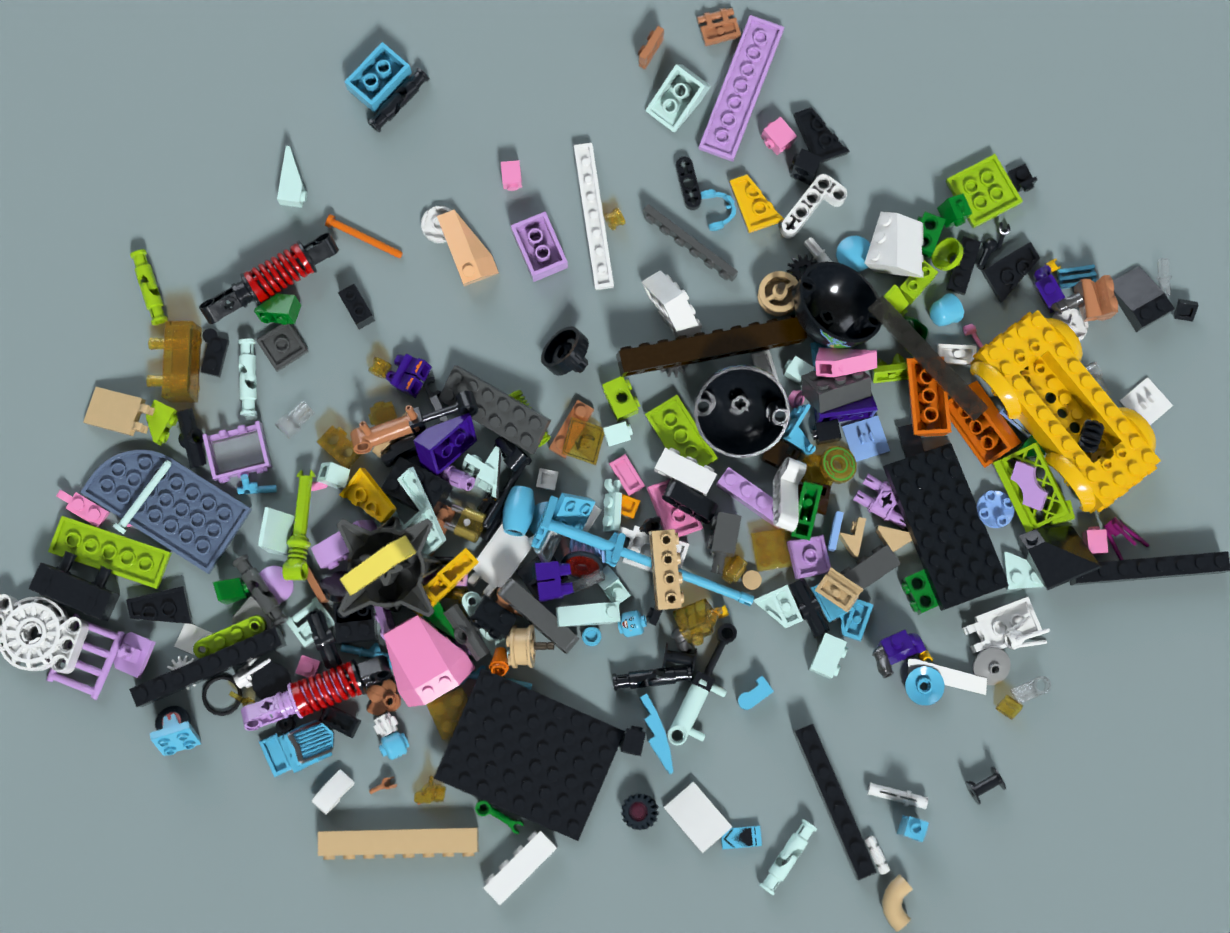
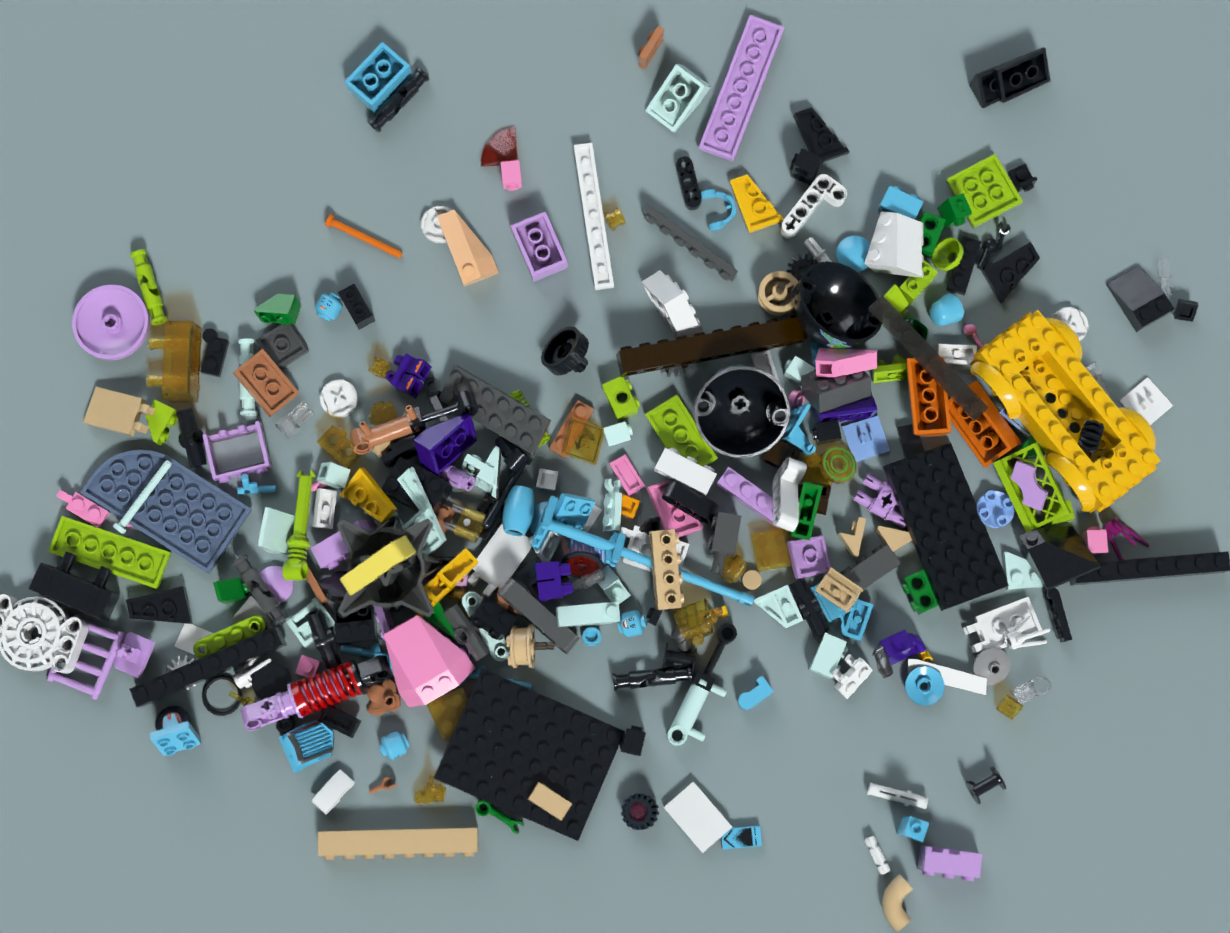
(110, 322): none -> lavender dish
(262, 283): piece -> none
(266, 382): none -> nougat plate
(275, 755): medium azure tile -> none
(291, 187): light aqua slope -> none
(324, 508): none -> white plate
(328, 306): none -> medium azure head
(339, 398): none -> white tile
(385, 724): white gear -> none
(499, 662): orange cone -> none
(500, 148): none -> clear red brick
(516, 871): white brick -> none
(549, 801): none -> tan tile
(659, 742): medium azure slope -> none
(720, 31): nougat plate -> none
(778, 136): bright pink head -> none
(790, 853): light aqua piece -> none
(834, 532): light blue tile -> none
(834, 802): black brick -> none
(852, 679): none -> white plate
(900, 202): none -> medium azure brick
(949, 862): none -> lavender wedge
(1011, 78): none -> black slope
(1051, 292): dark purple torso -> none
(1057, 614): none -> black plate
(1092, 274): medium azure tile -> none
(1098, 298): nougat piece -> none

